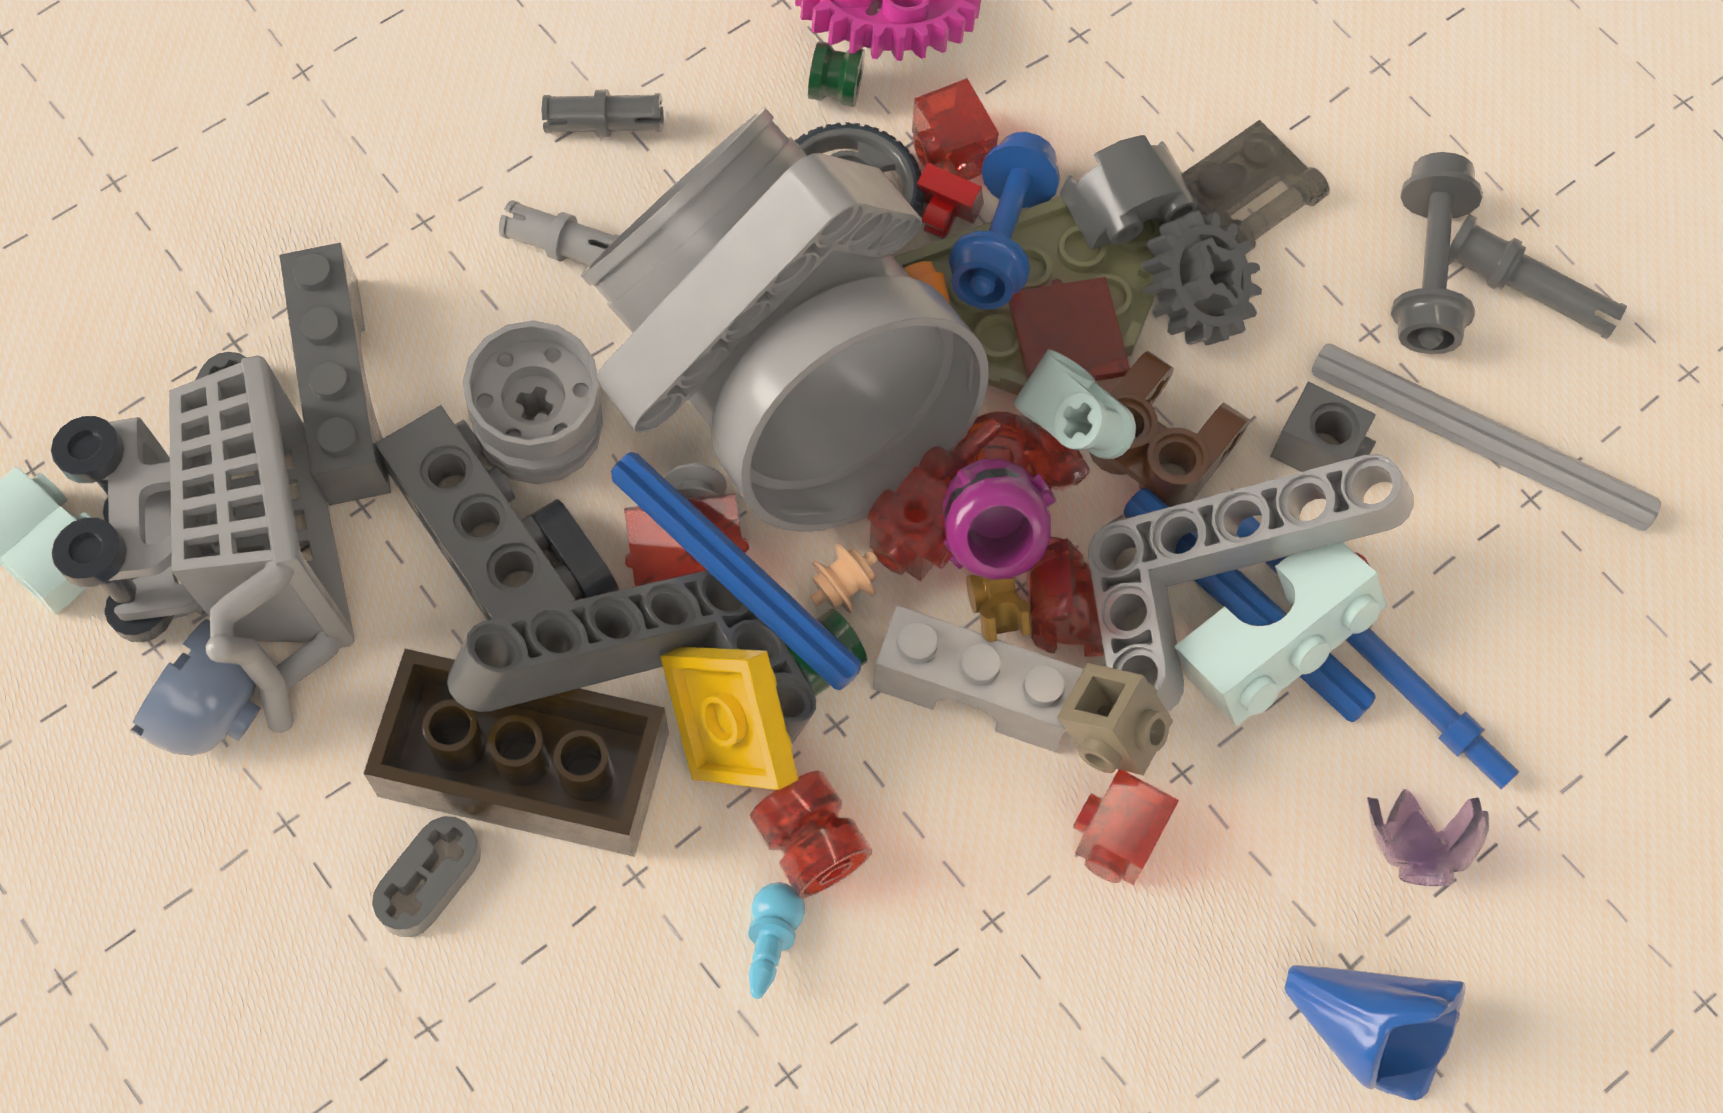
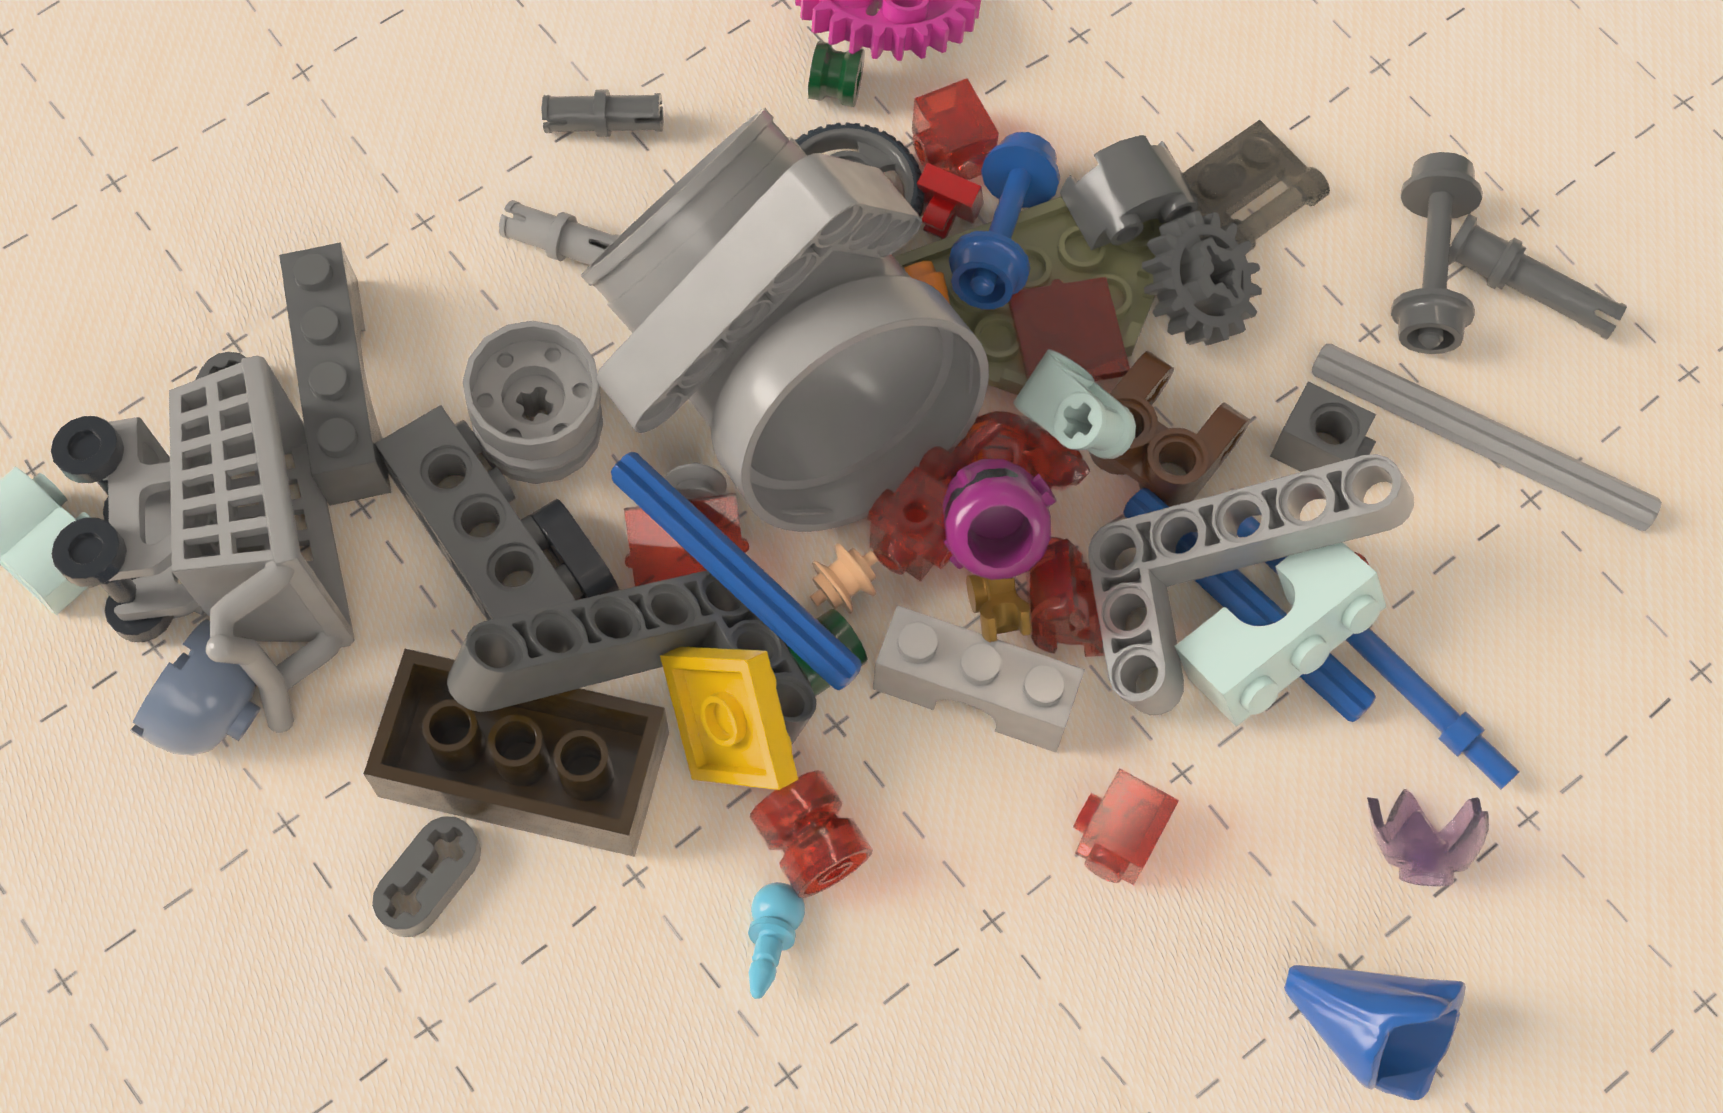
(1115, 719): dark tan brick -> none

